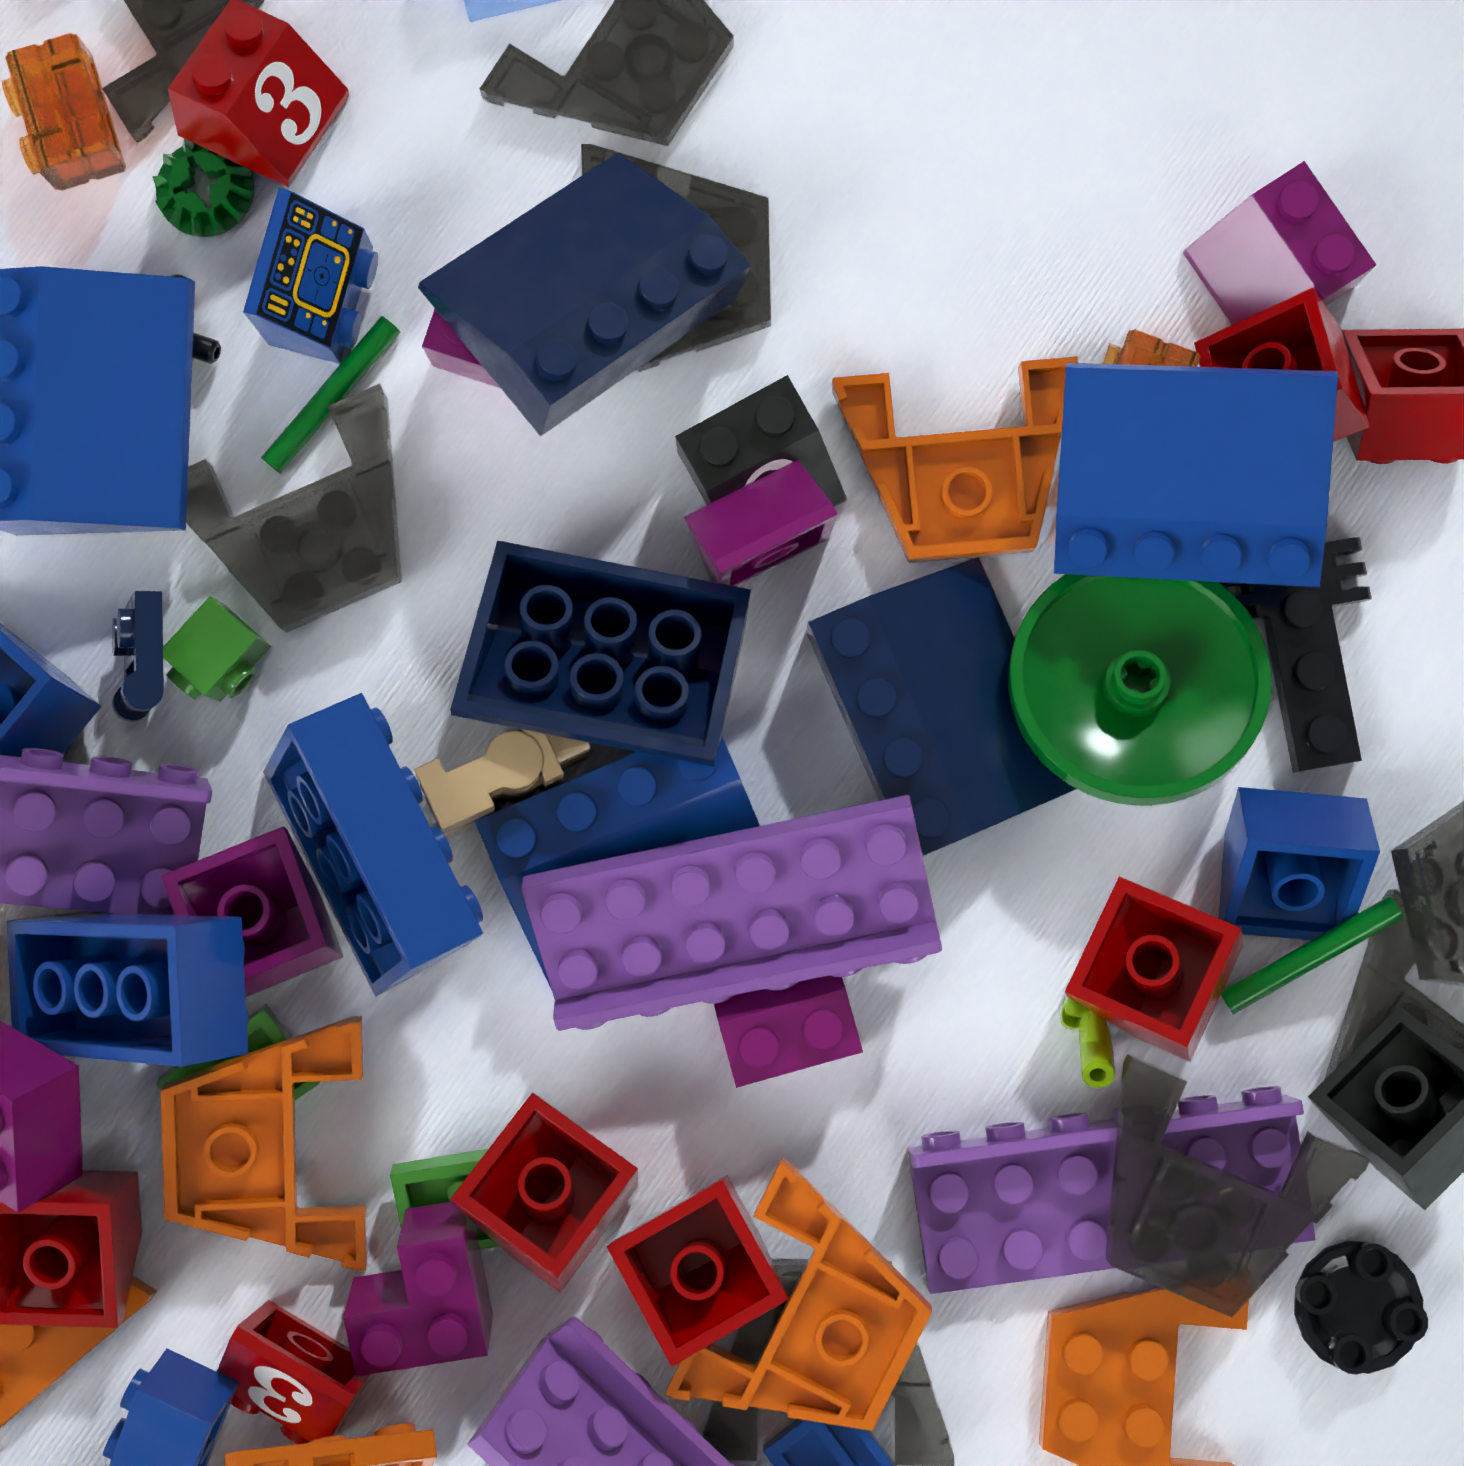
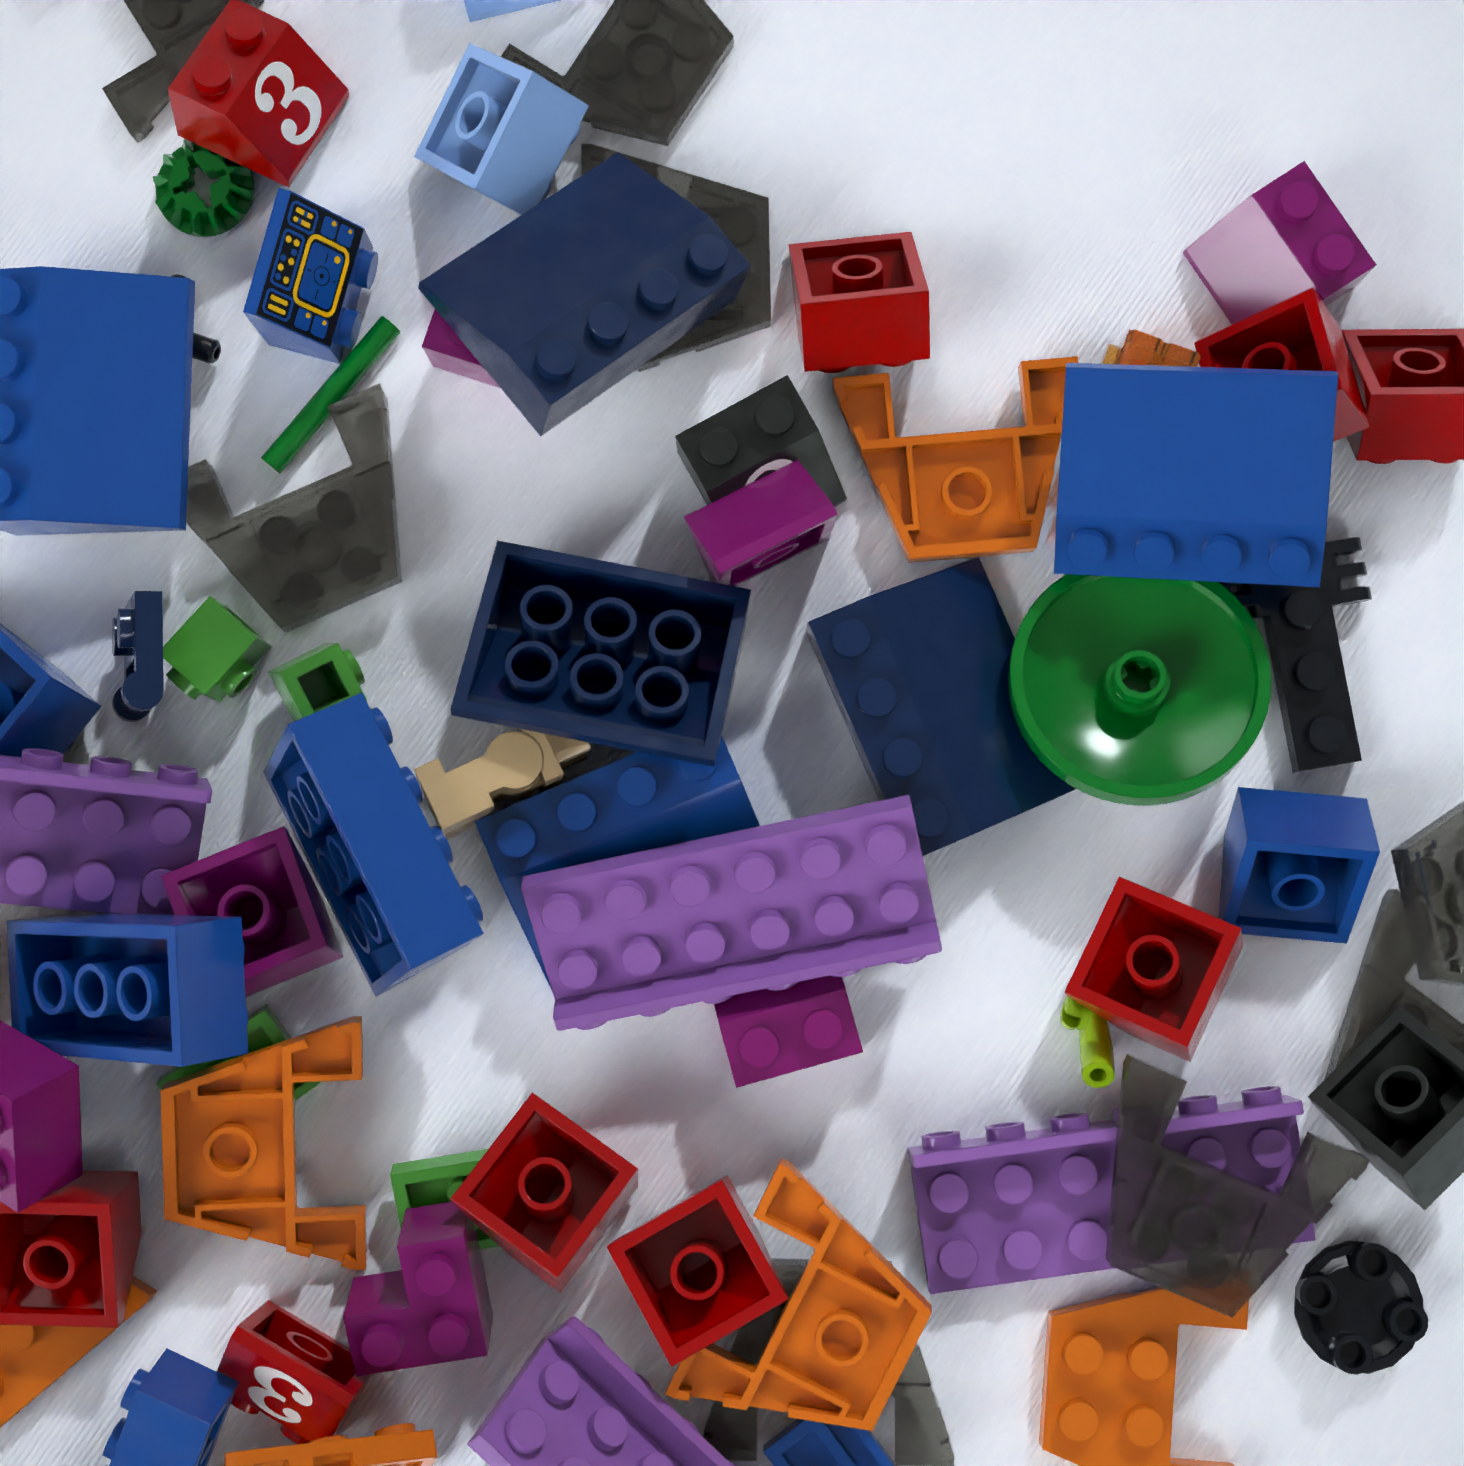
(63, 112): clear orange brick -> none
(317, 680): none -> bright green brick
(501, 130): none -> light blue slope
(860, 302): none -> red slope
(1312, 954): green bar -> none

